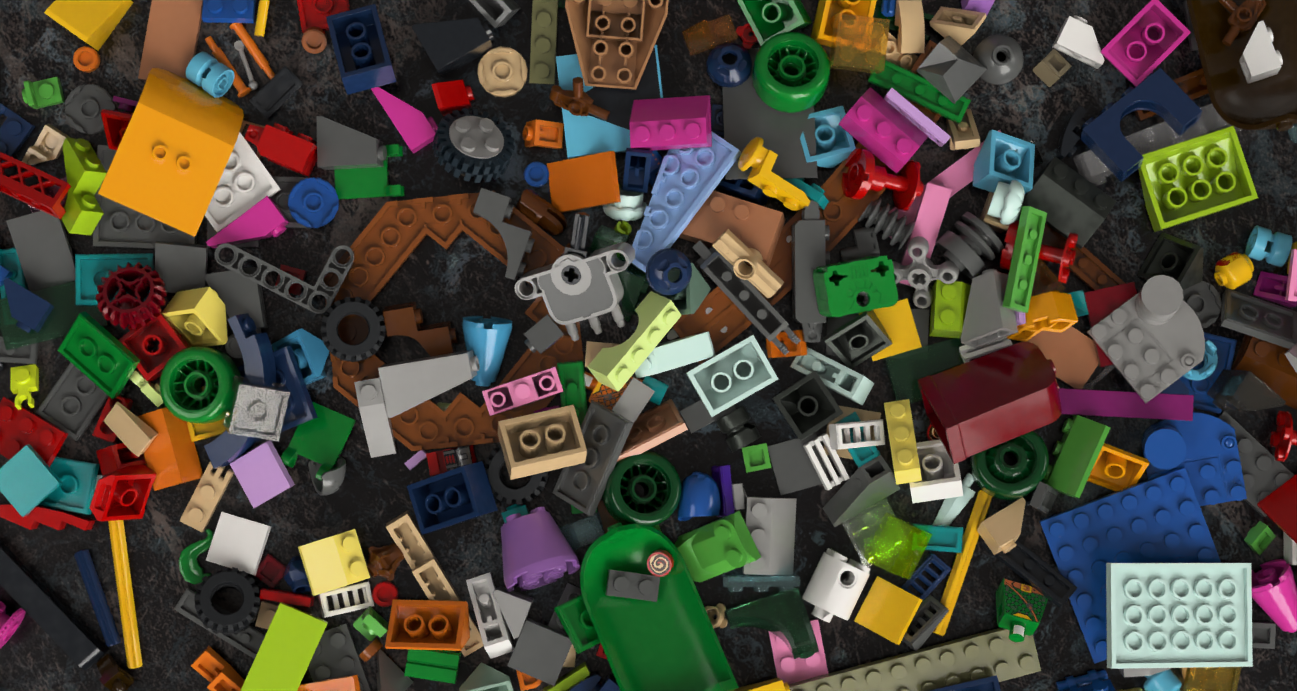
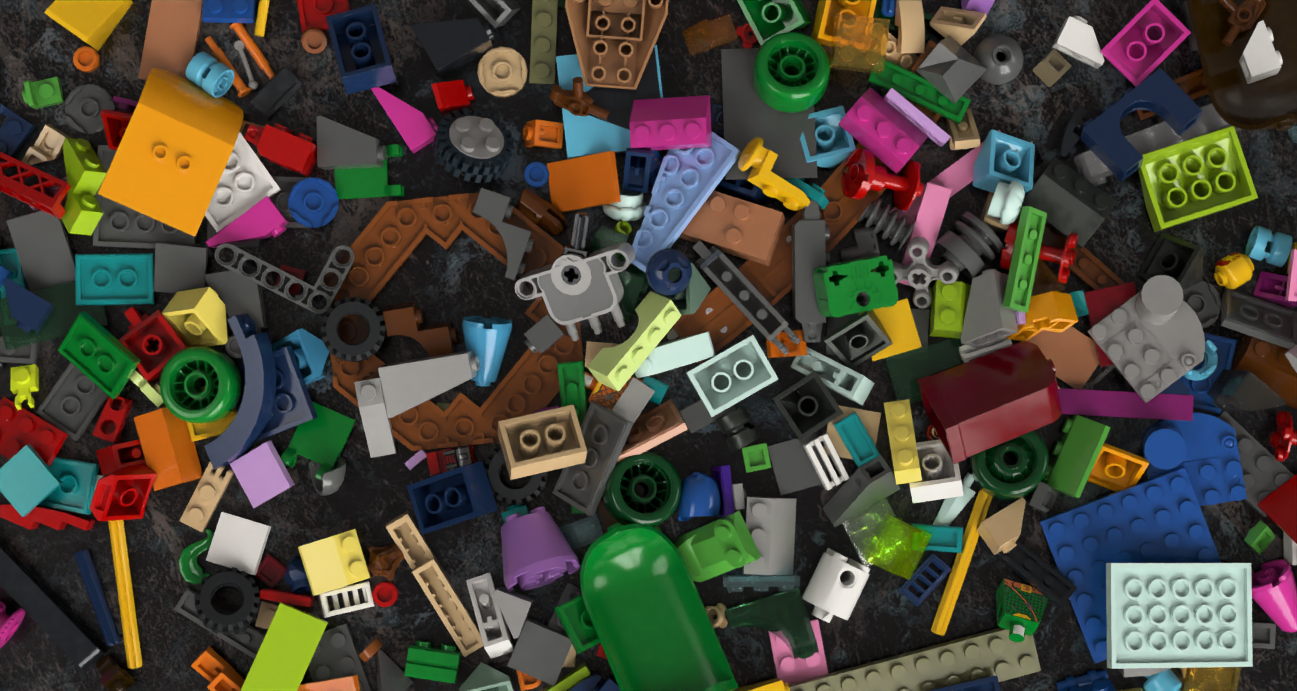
(125, 308): dark red gear -> none
(130, 429): tan slope -> none
(257, 409): clear smoke panel -> none
(371, 624): bright green bracket -> none
(428, 625): orange slope -> none
(522, 391): bright pink slope -> none
(632, 585): dark grey plate -> none
(660, 563): tile -> none
(725, 74): dark blue piece -> none
(759, 274): tan piece -> none
(836, 434): white slope -> none
(888, 610): yellow tile -> none
(922, 634): dark grey slope -> none

